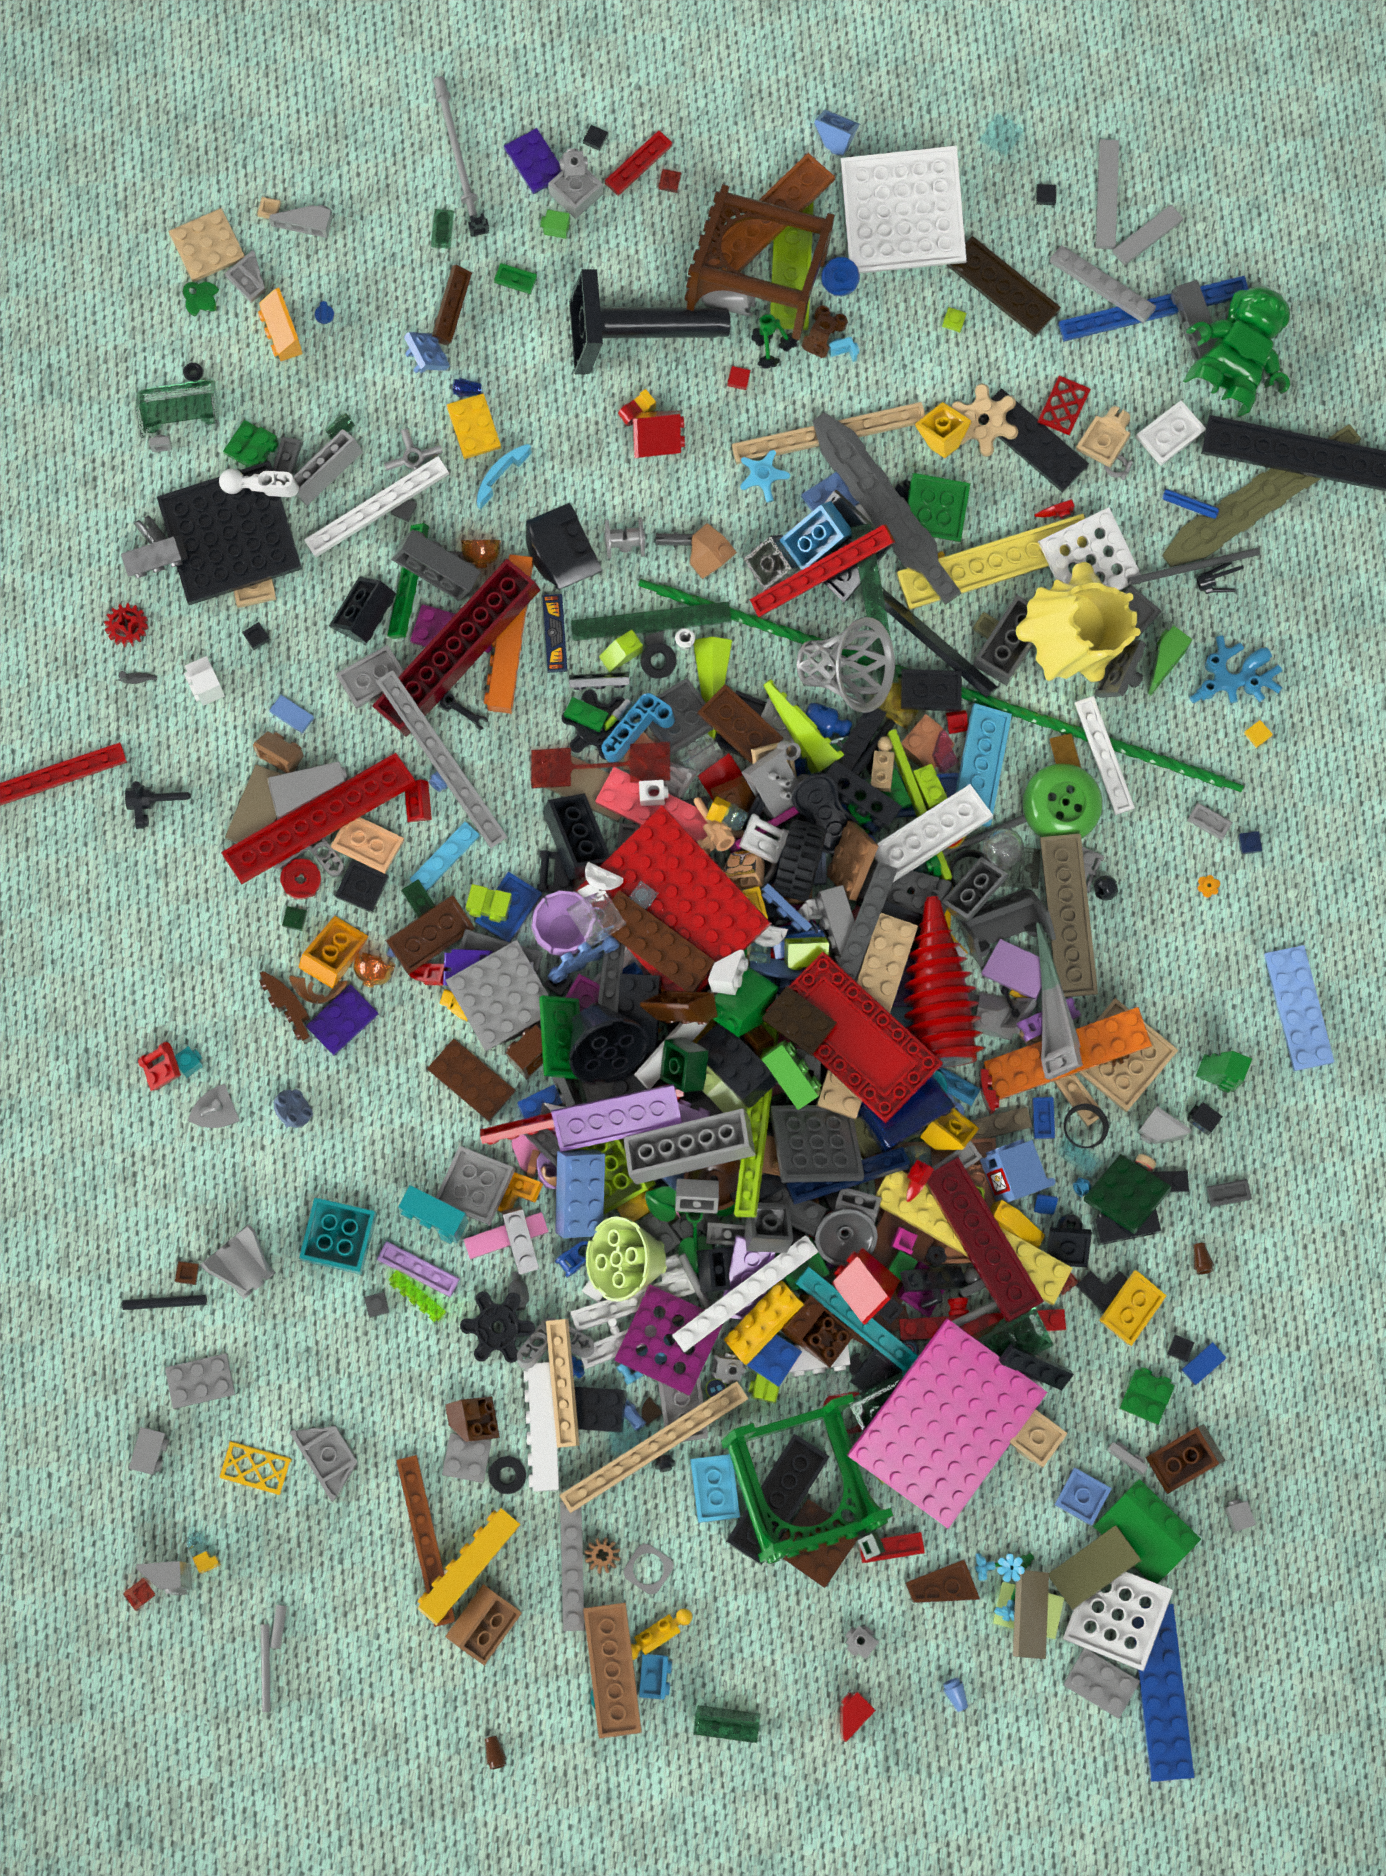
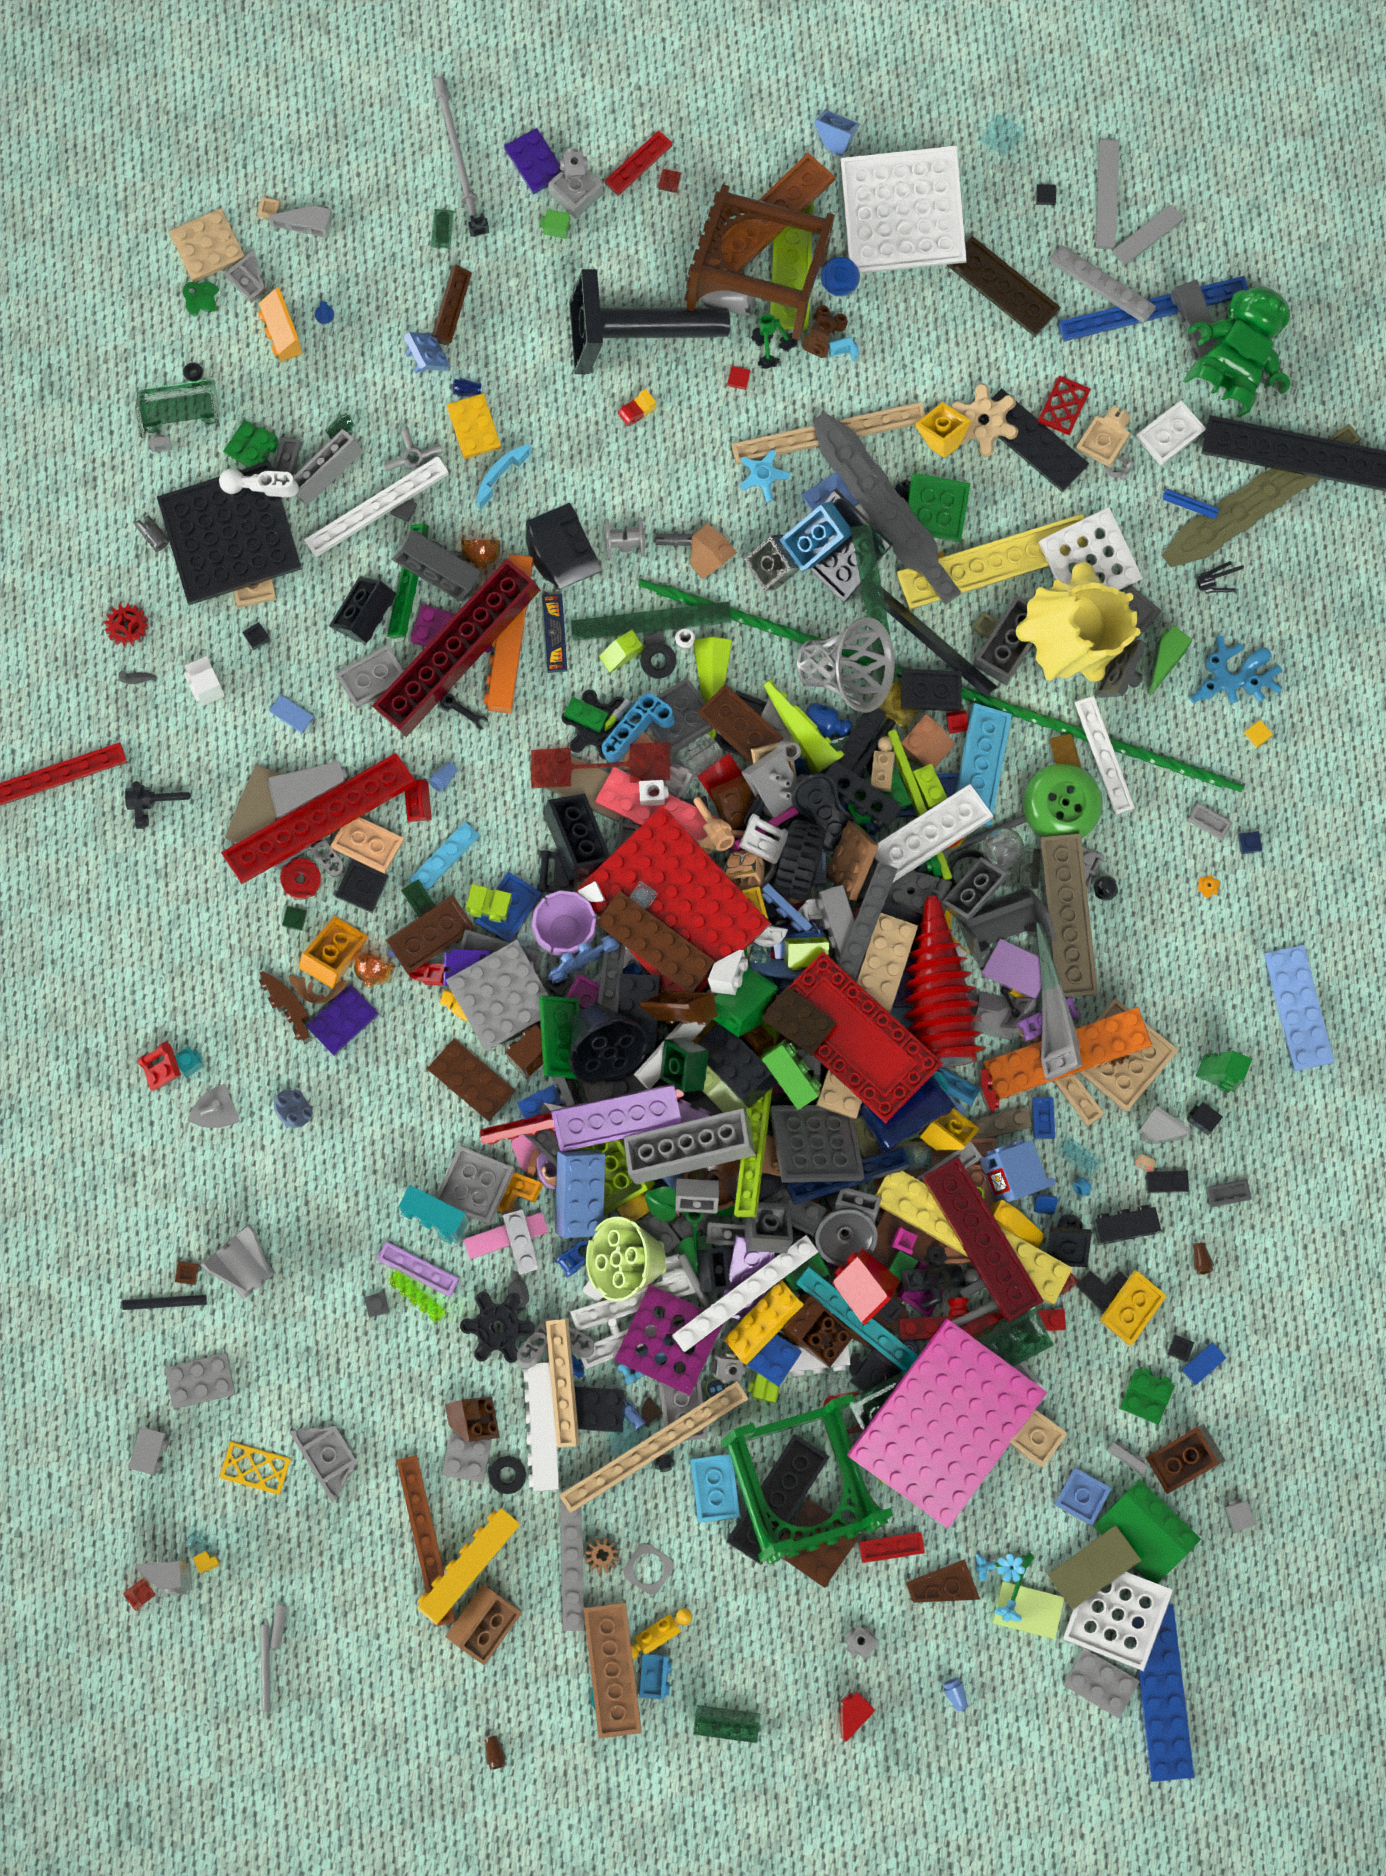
(154, 557): flat silver brick -> none
(278, 752): medium nougat slope -> none
(338, 1236): teal slope -> none
(441, 759): light grey plate -> none
(515, 278): green plate -> none
(595, 137): black plate -> none
(596, 917): clear slope -> none
(599, 681): plate -> none
(601, 878): white tile -> none
(657, 433): red slope -> none
(727, 813): leg -> none
(822, 570): red plate -> none
(871, 1545): plate -> none
(918, 1178): red plate -> none
(943, 753): clear pink slope -> none
(954, 319): lime plate -> none
(1031, 1615): dark tan tile -> none
(1036, 1367): black plate -> none
(1060, 510): red plate -> none
(1098, 1112): black tyre -> none
(1127, 1193): dark green plate -> none
(1193, 566): dark grey piece -> none

